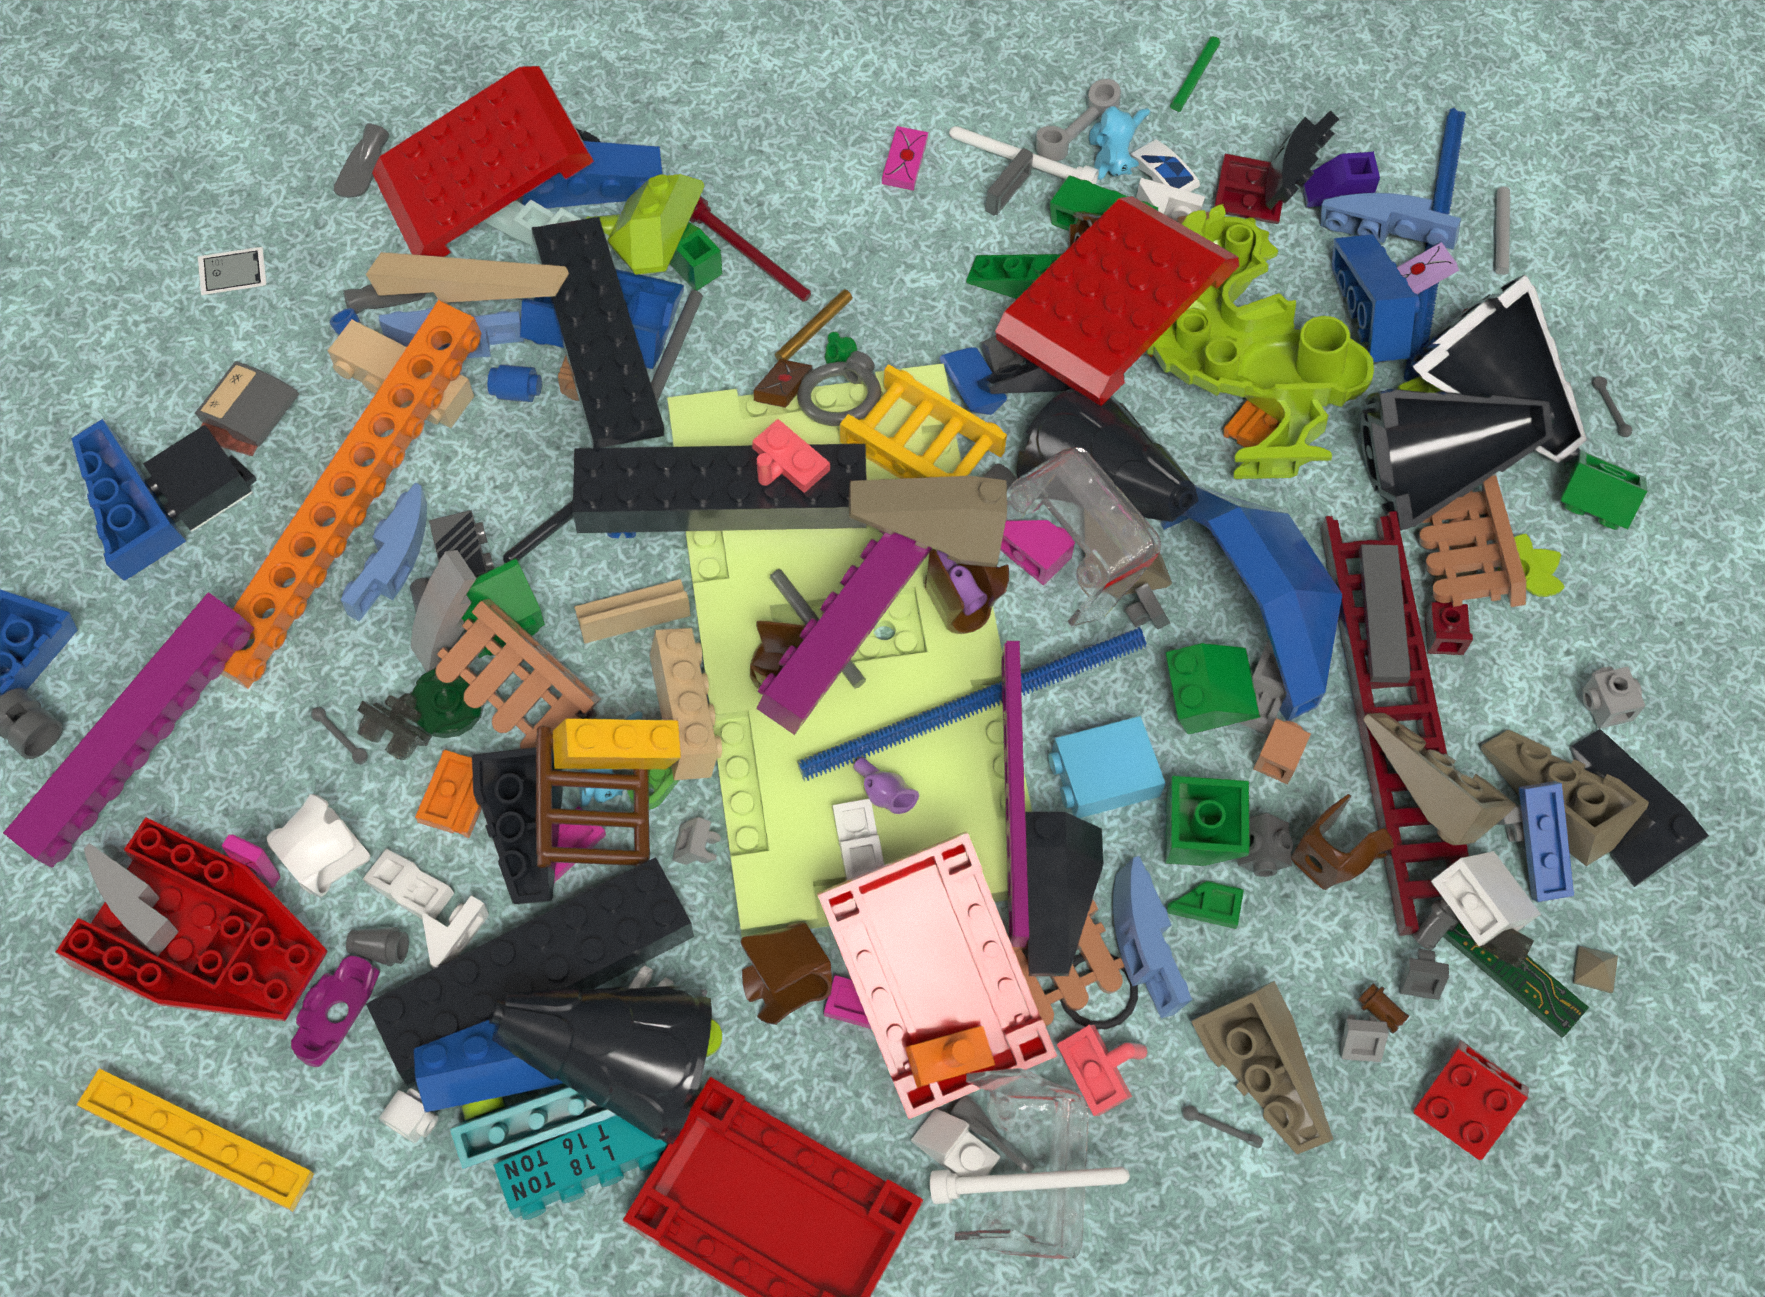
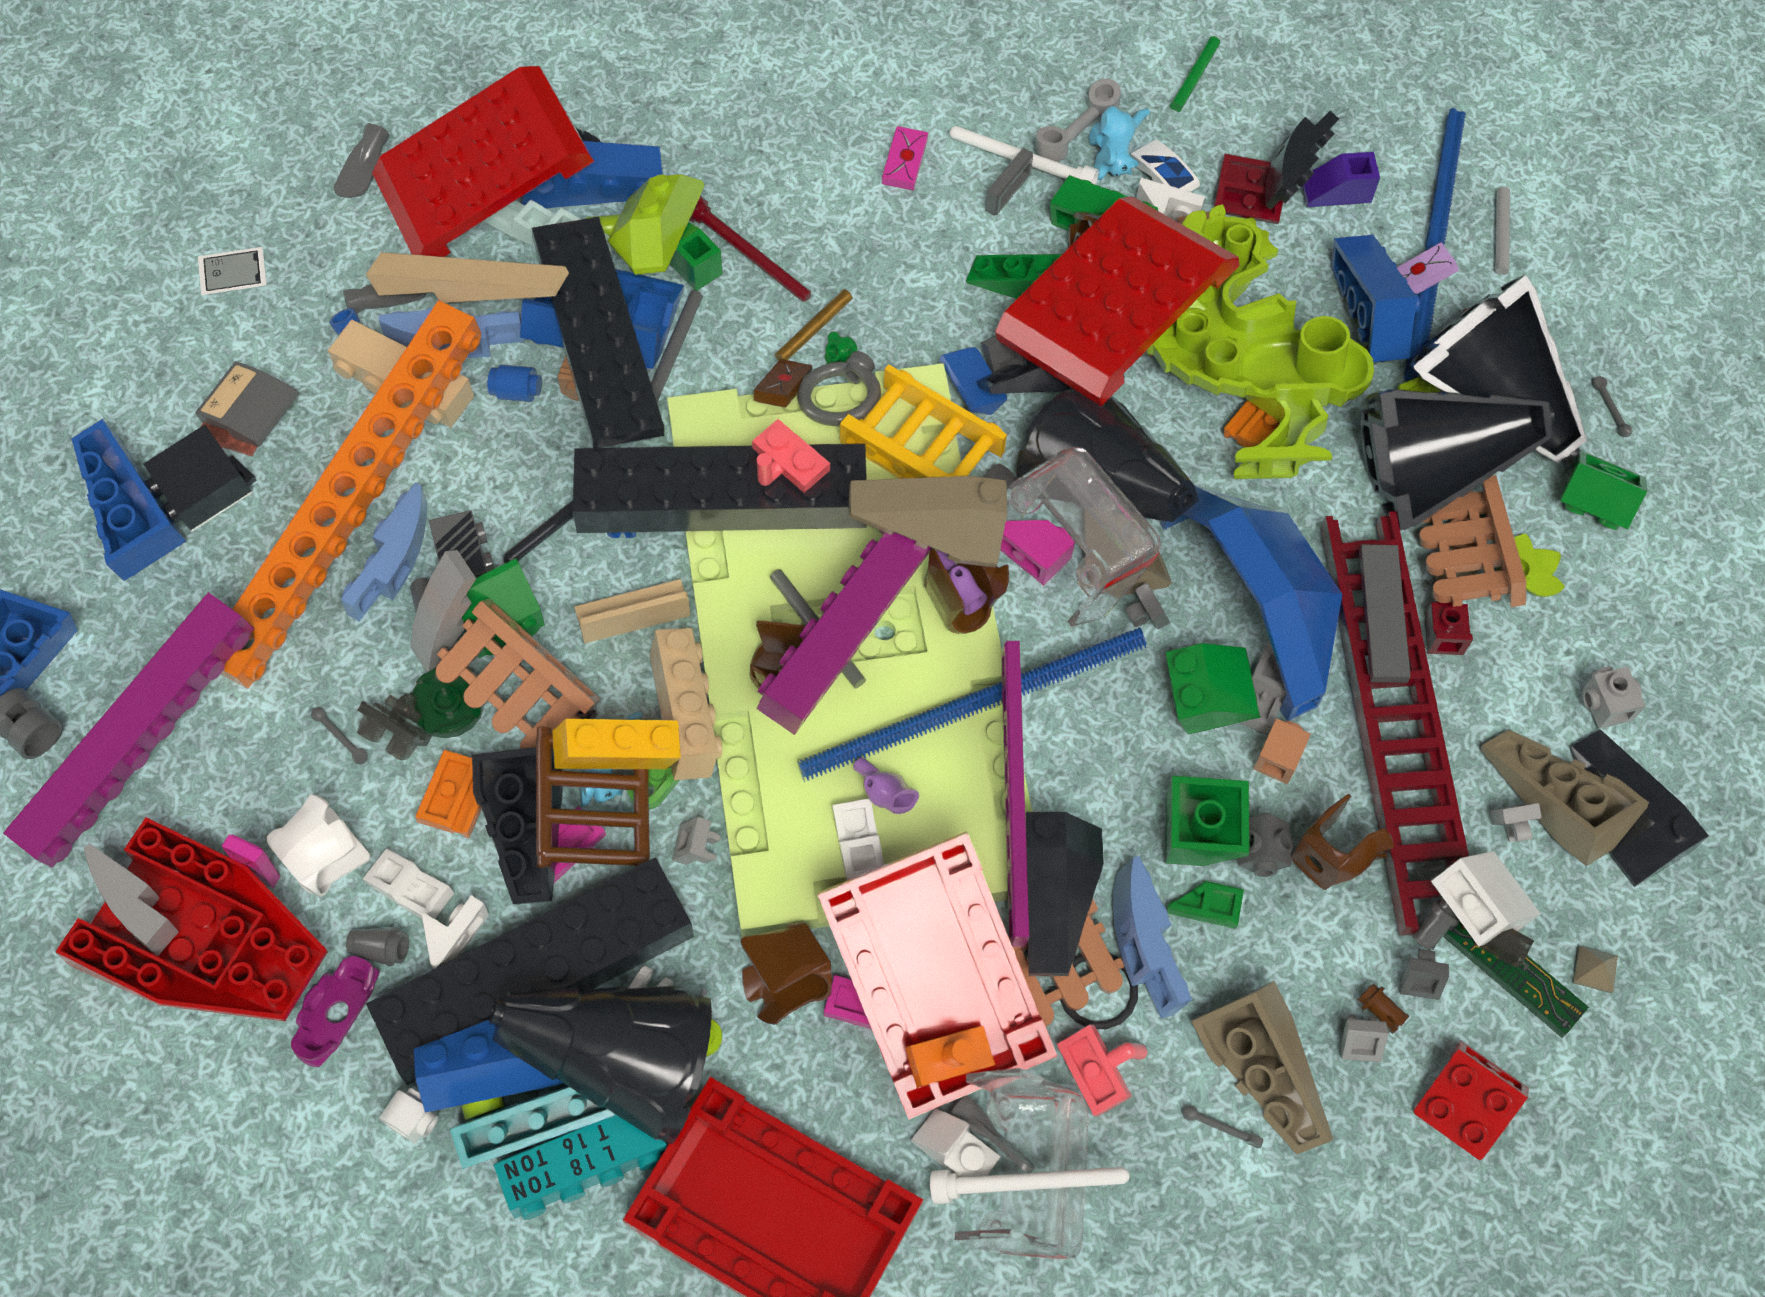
(196, 1139): yellow plate -> none
(1106, 767): medium azure brick -> none
(1391, 214): medium blue slope -> none
(1450, 800): dark tan wedge -> none
(1546, 841): plate -> none

